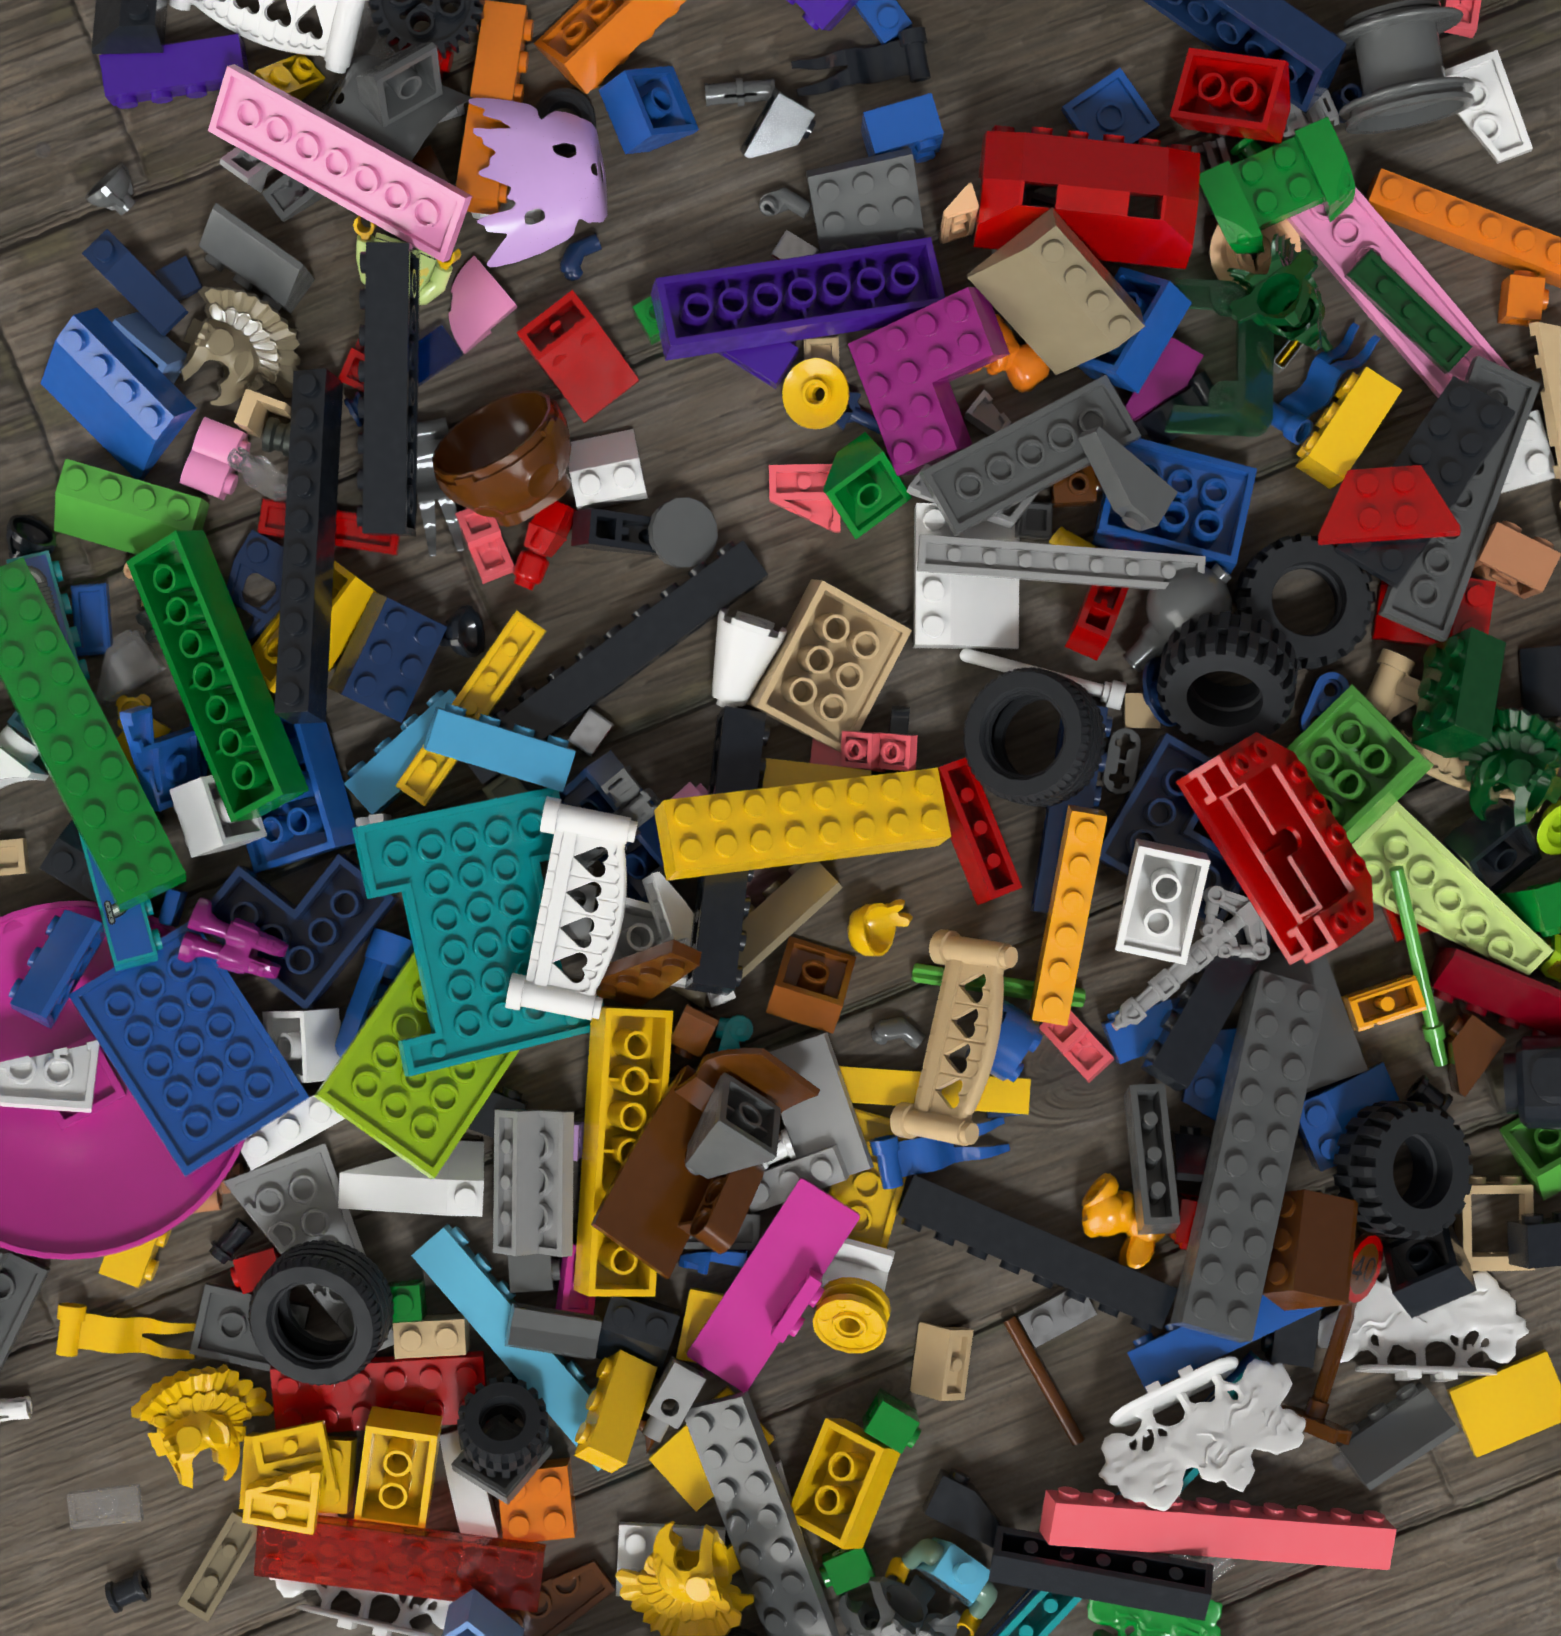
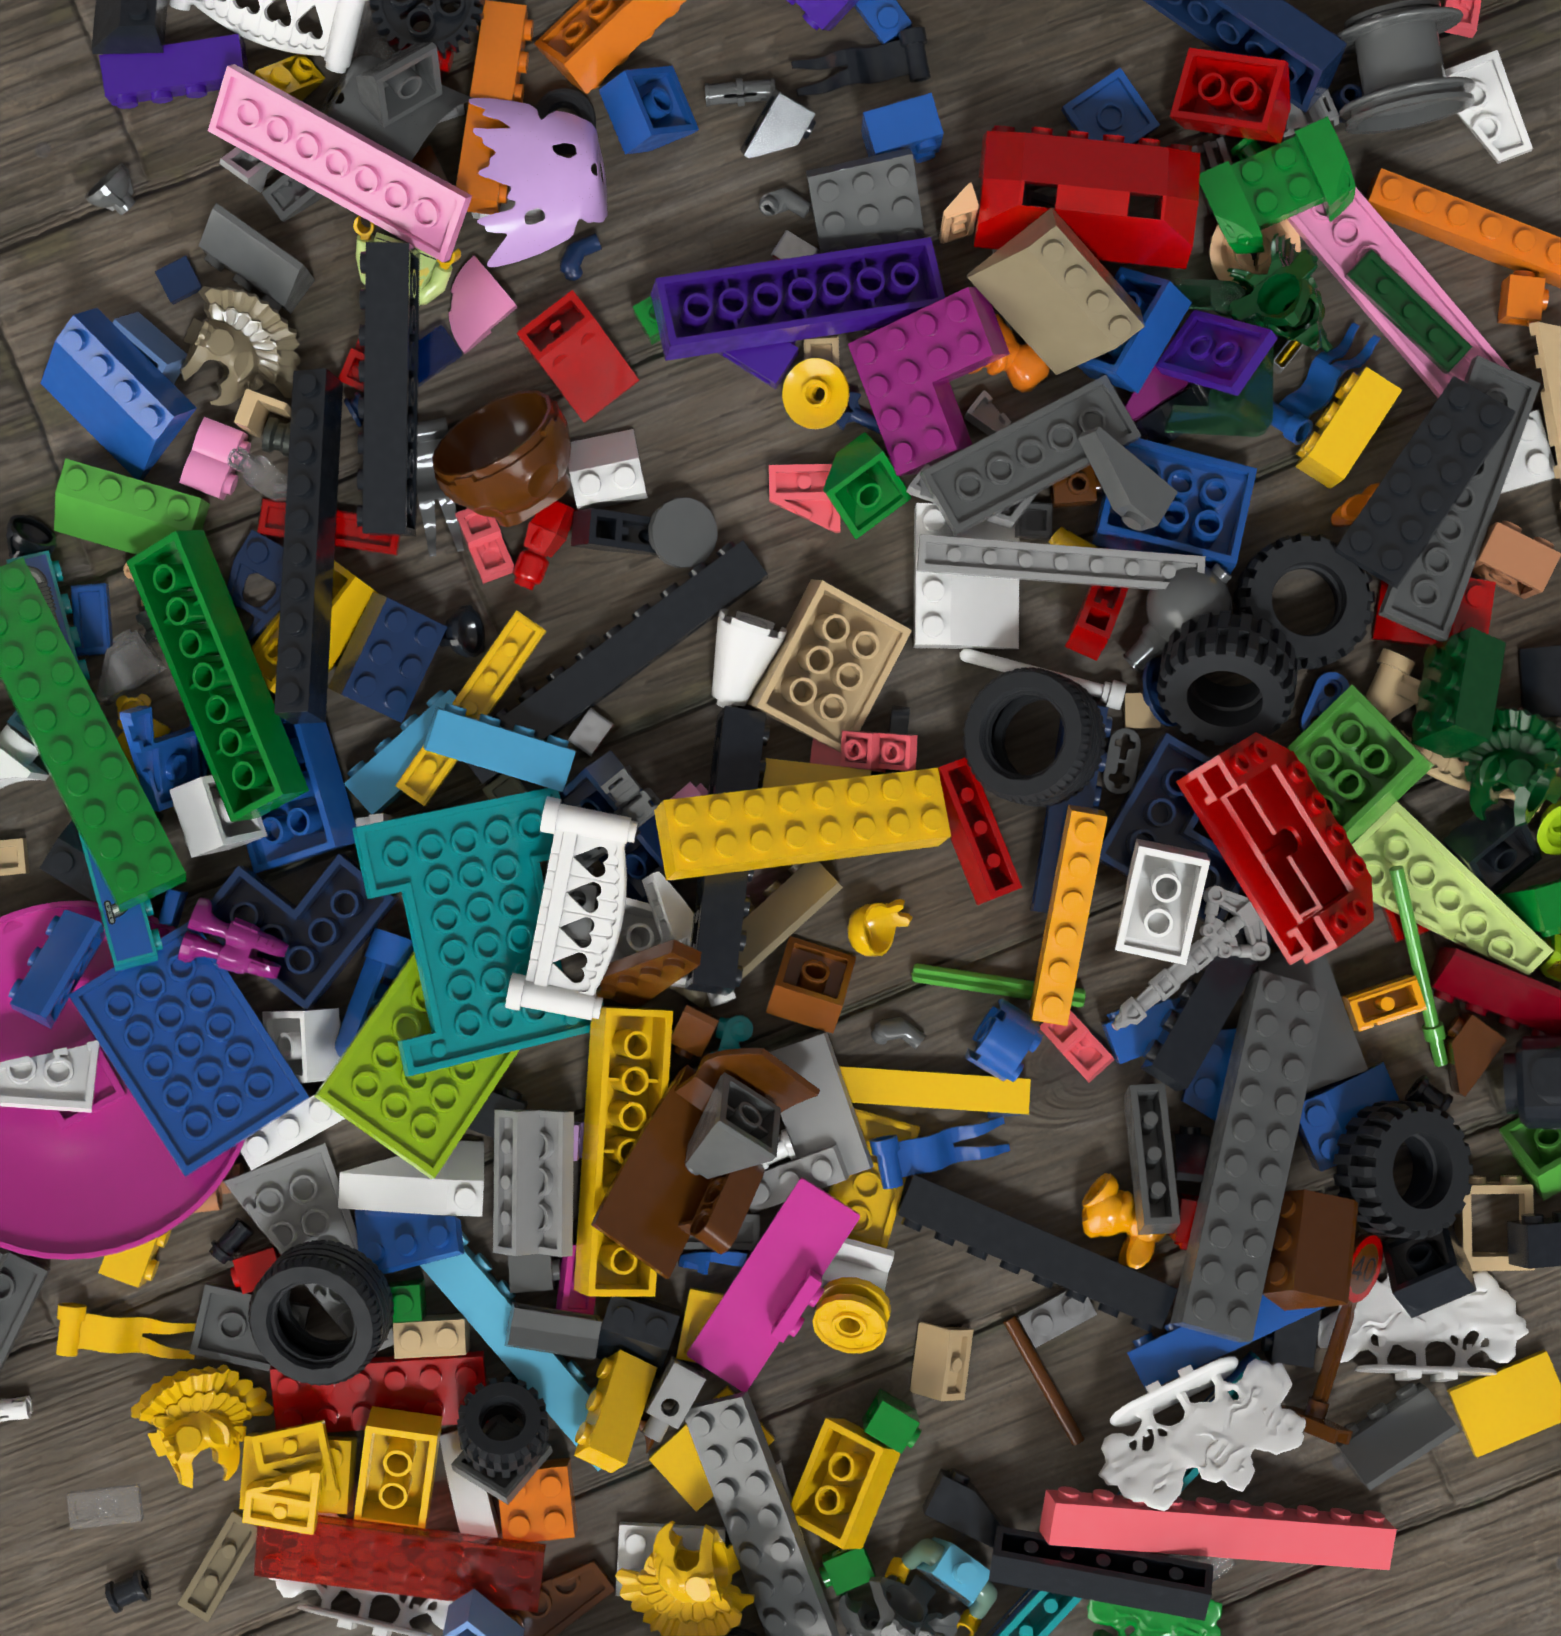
(135, 282): dark blue slope -> none
(407, 1239): none -> blue wing
(931, 1113): tan piece -> none
(1216, 352): none -> dark purple plate
(1387, 507): red wing -> none

